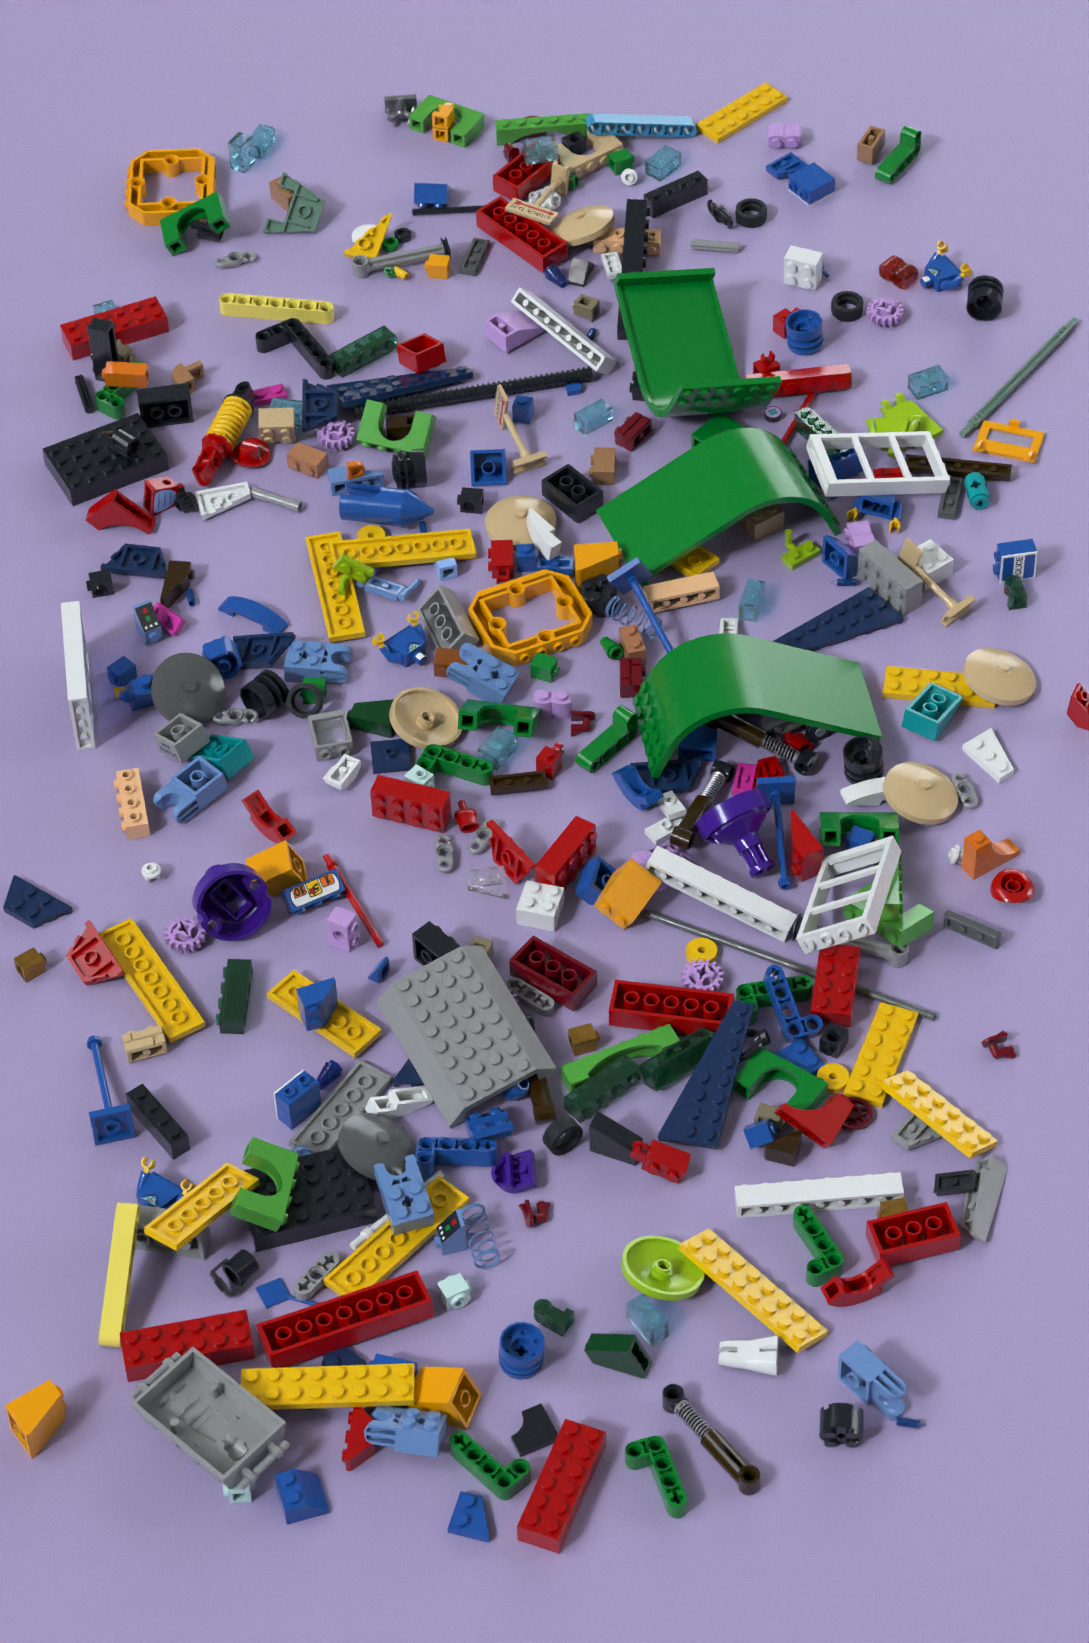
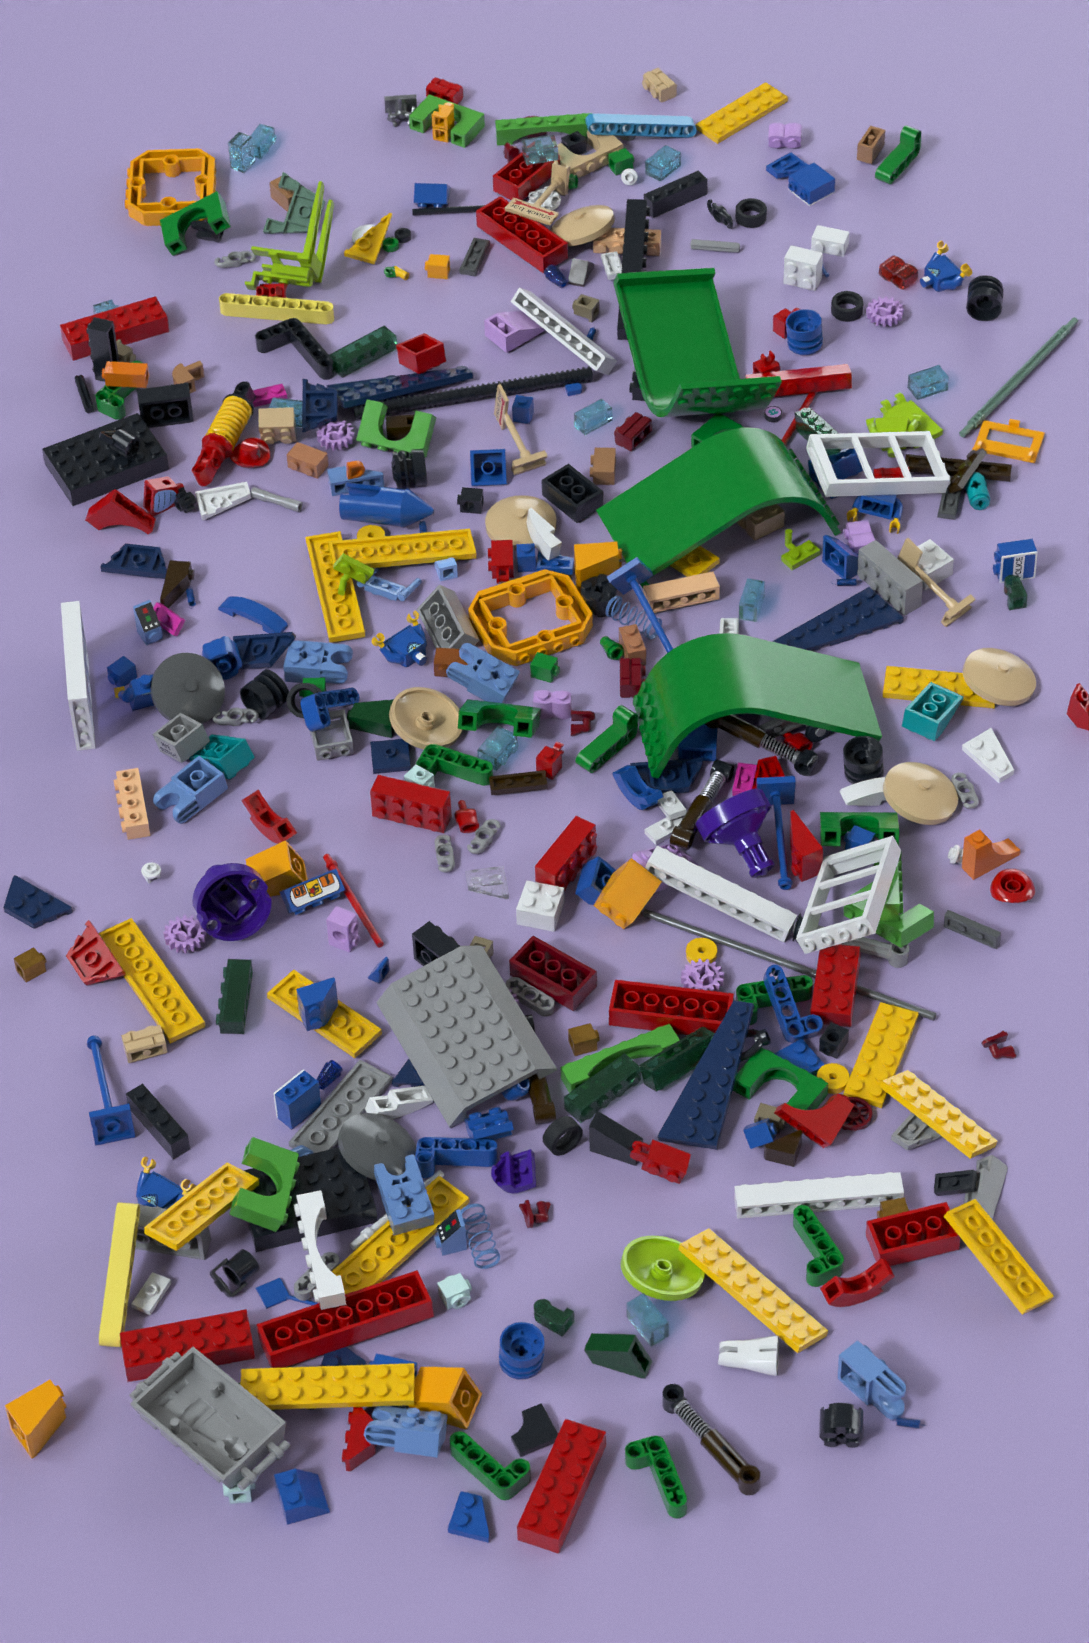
(100, 583): black brick -> none
(151, 1293): none -> white plate
(271, 290): none -> red hips
(311, 264): none -> lime piece
(317, 706): none -> blue beam
(329, 1287): none -> white arch
(343, 772): white slope -> none
(363, 266): light grey piece -> none
(445, 90): none -> red brick
(508, 854): red wing -> none
(659, 85): none -> tan brick
(830, 241): none -> white brick
(966, 470): none -> dark brown plate
(998, 1256): none -> yellow plate

